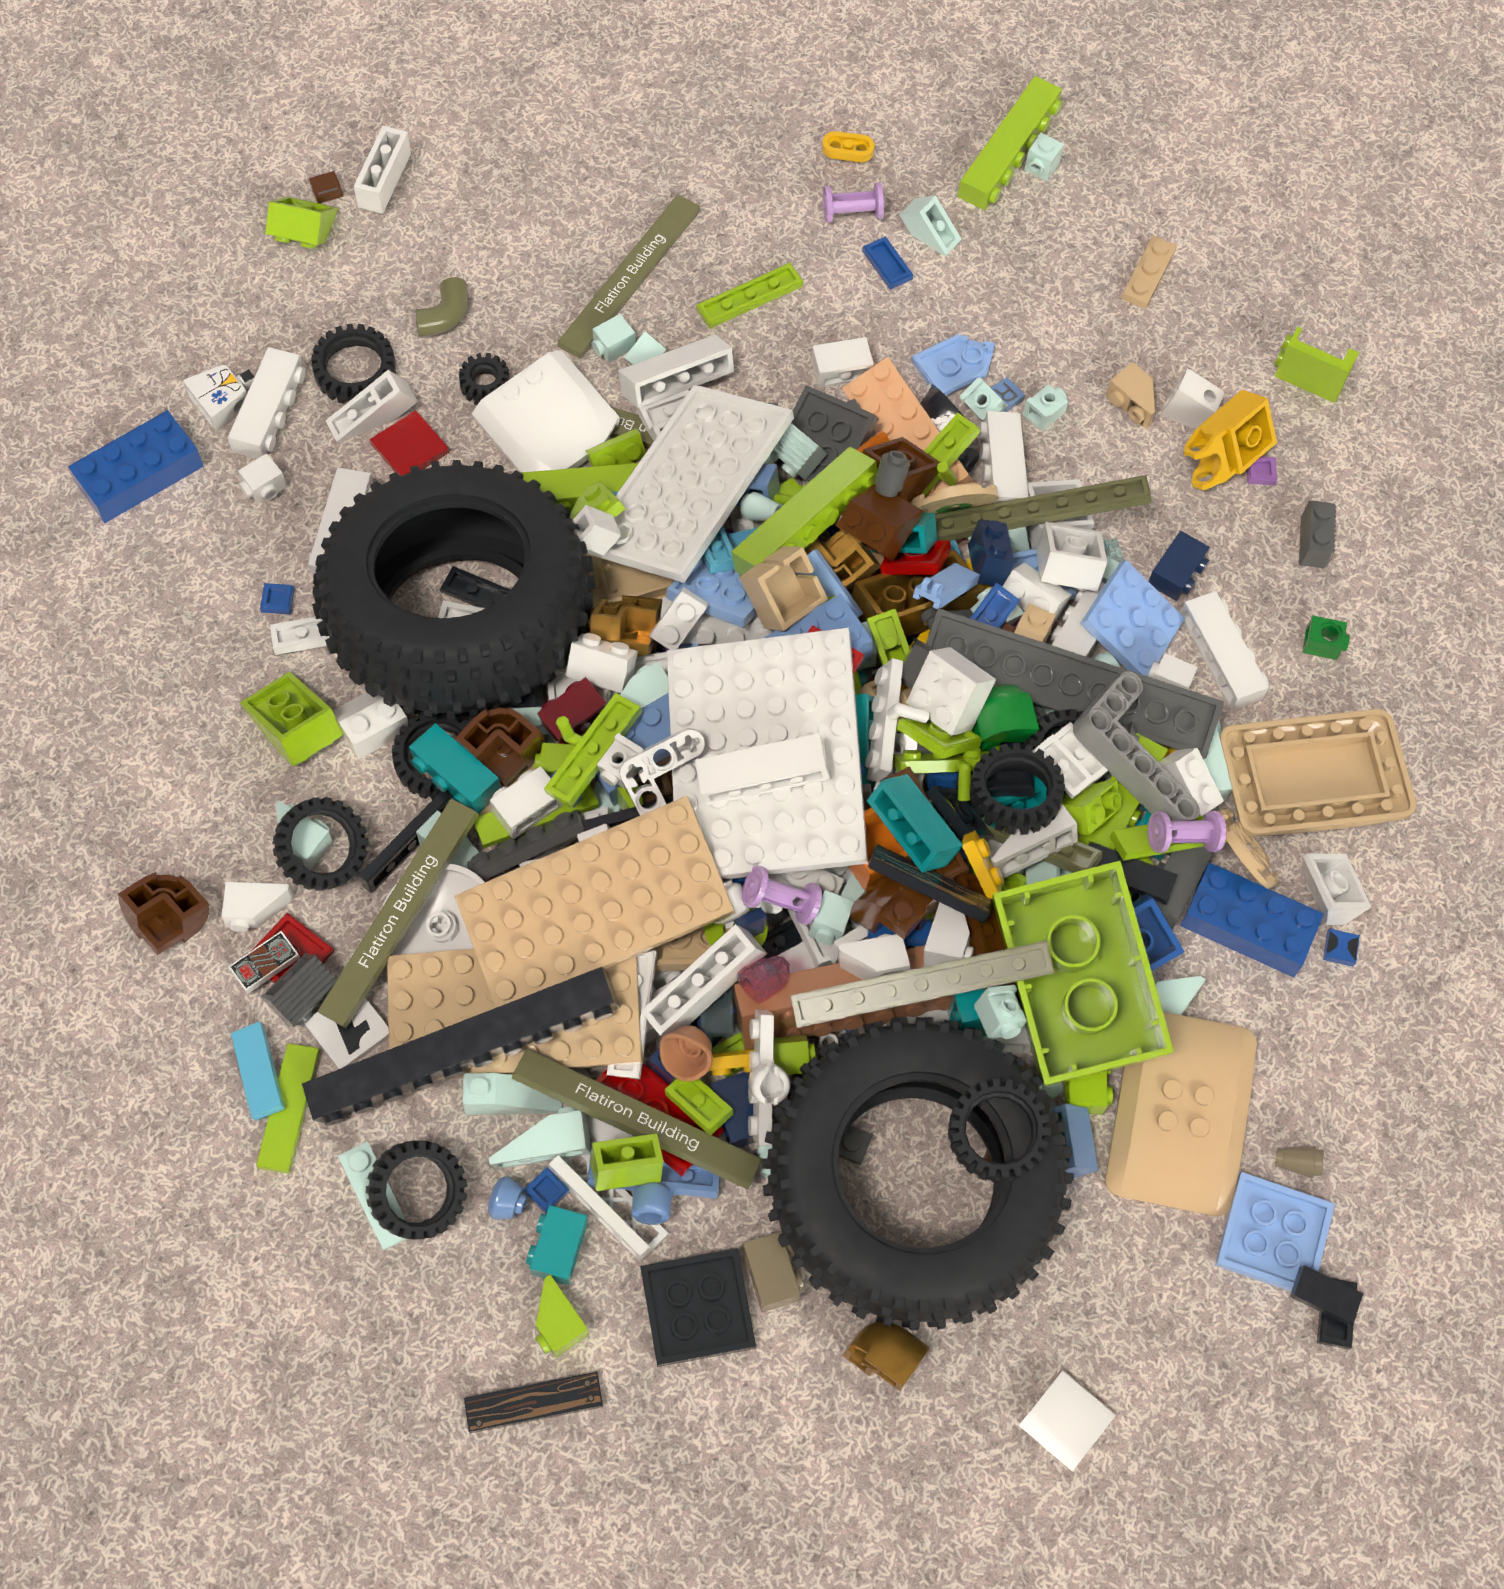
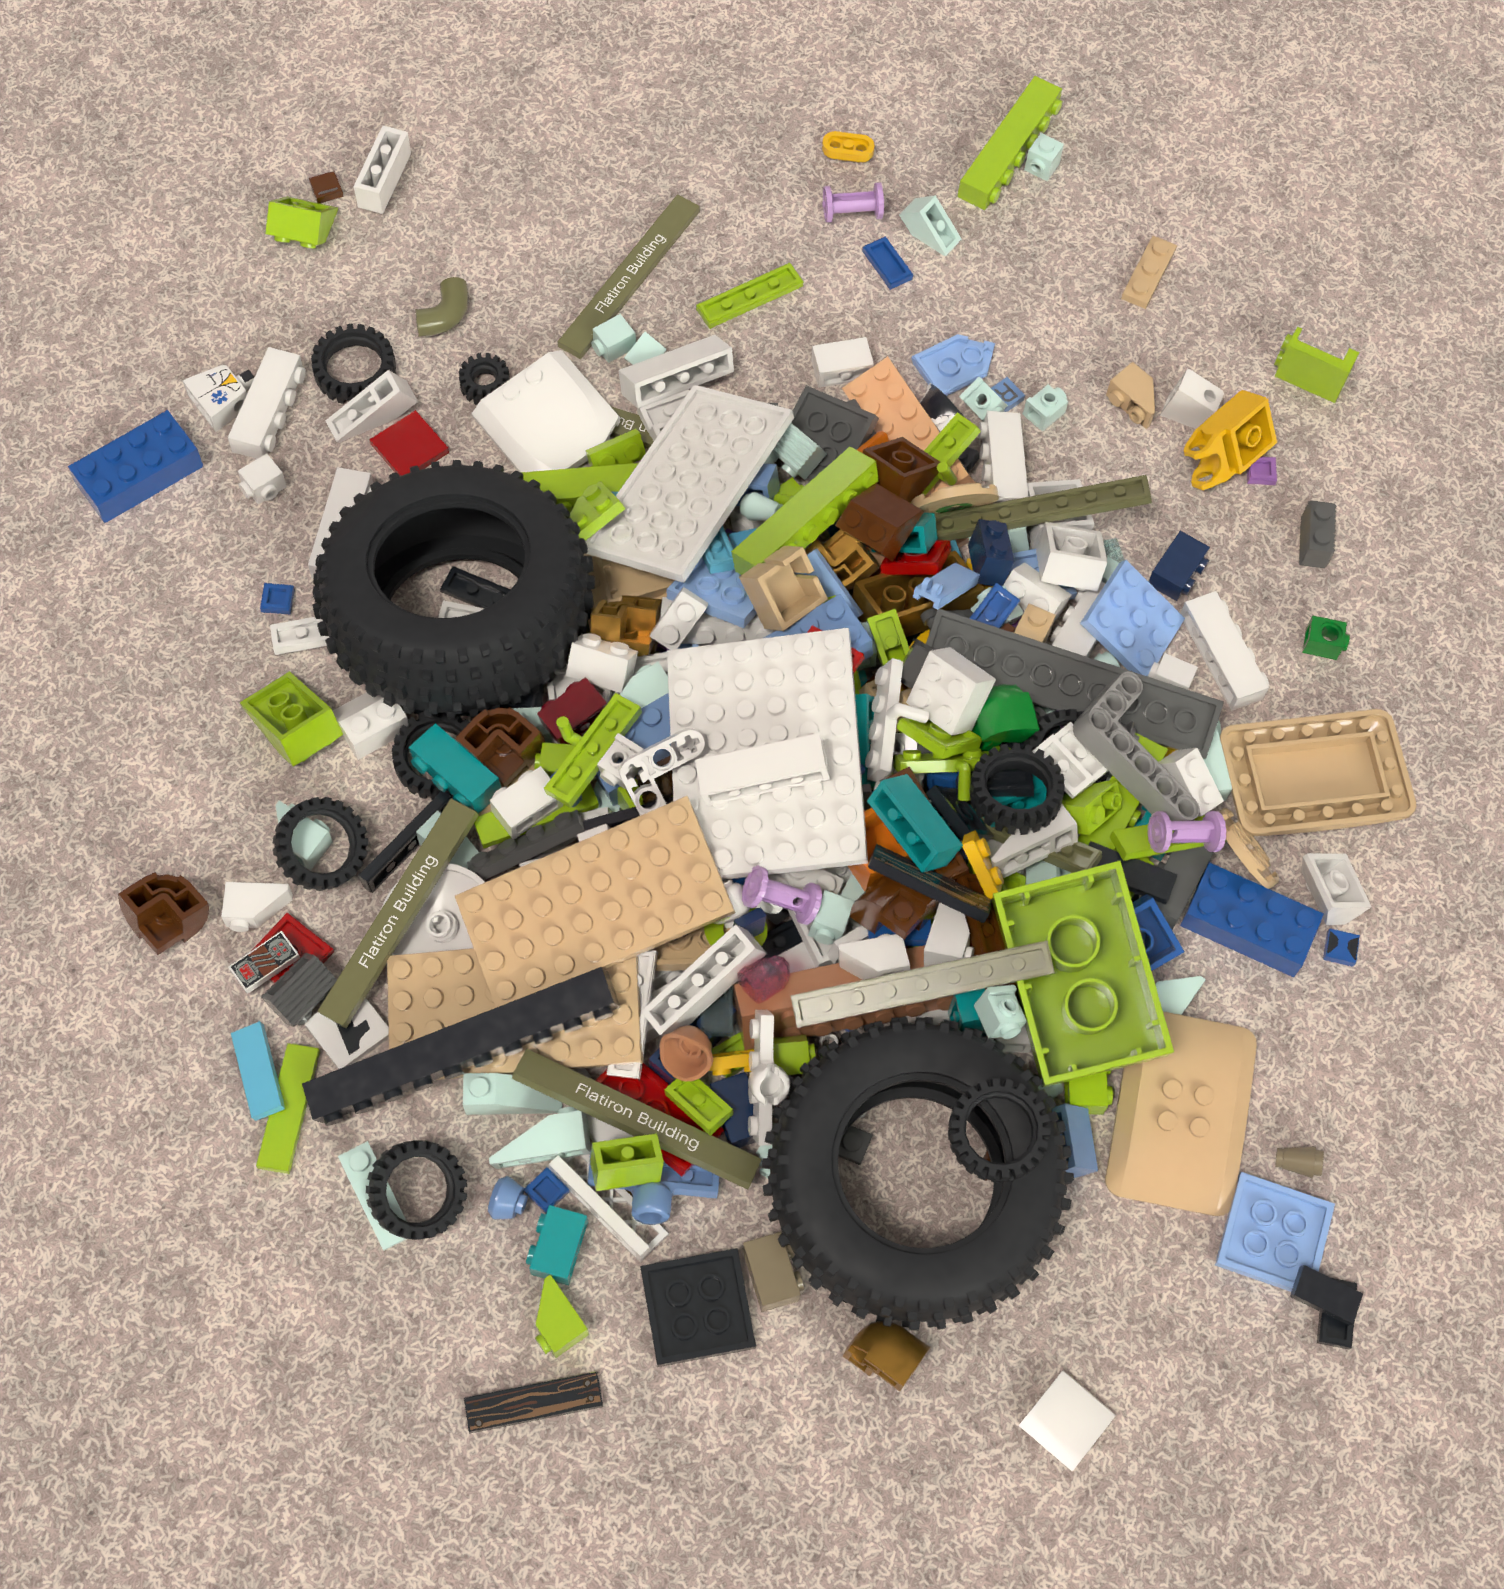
(597, 529): white brick -> none
(891, 473): dark grey brick -> none

